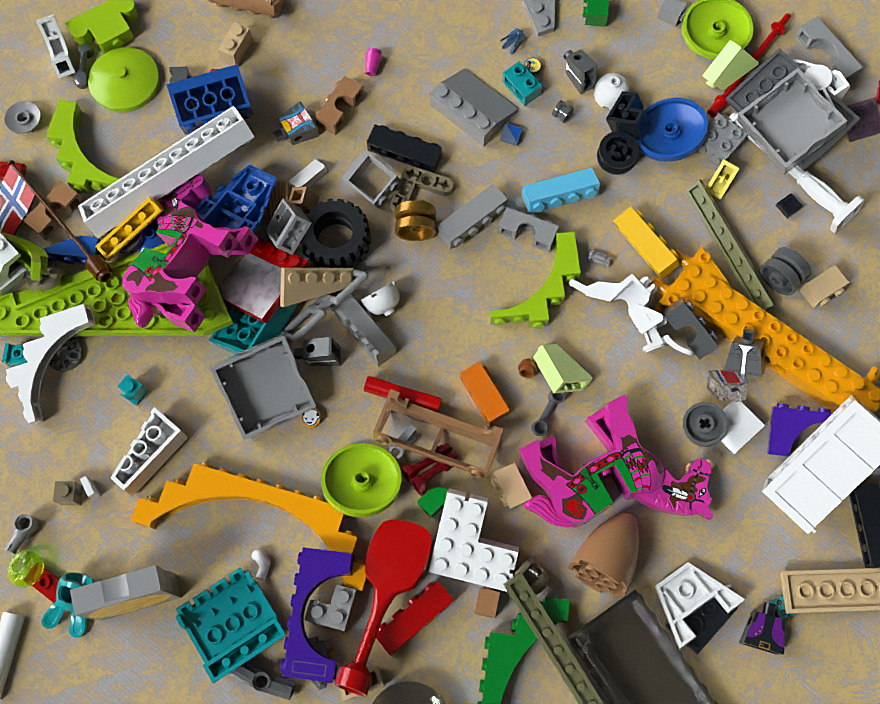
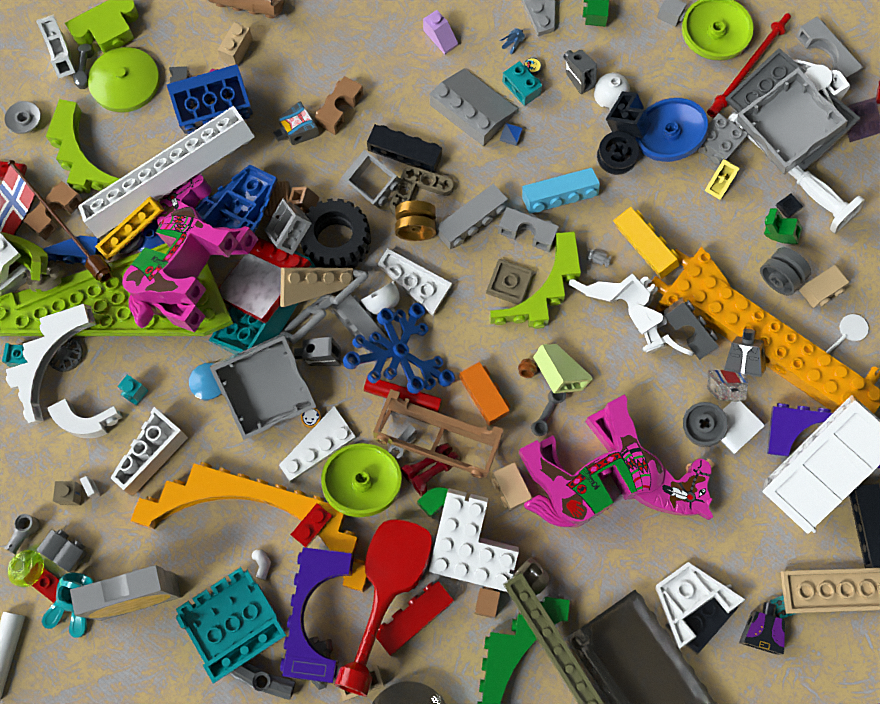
(62, 551): none -> dark grey brick
(93, 427): none -> white arch
(203, 382): none -> dark azure dish
(309, 175): white slope -> none
(311, 525): none -> red plate
(319, 444): none -> white wing
(335, 615): light grey brick -> none
(372, 59): dark pink cone -> none
(399, 351): none -> blue plant
(417, 281): none -> white wing
(439, 32): none -> lavender slope
(509, 282): none -> dark tan tile
(562, 111): dark grey wheel -> none
(609, 555): medium nougat cylinder -> none
(729, 66): yellowish green slope -> none
(729, 246): olive plate -> none
(782, 229): none -> green brick
(852, 328): none -> white piece

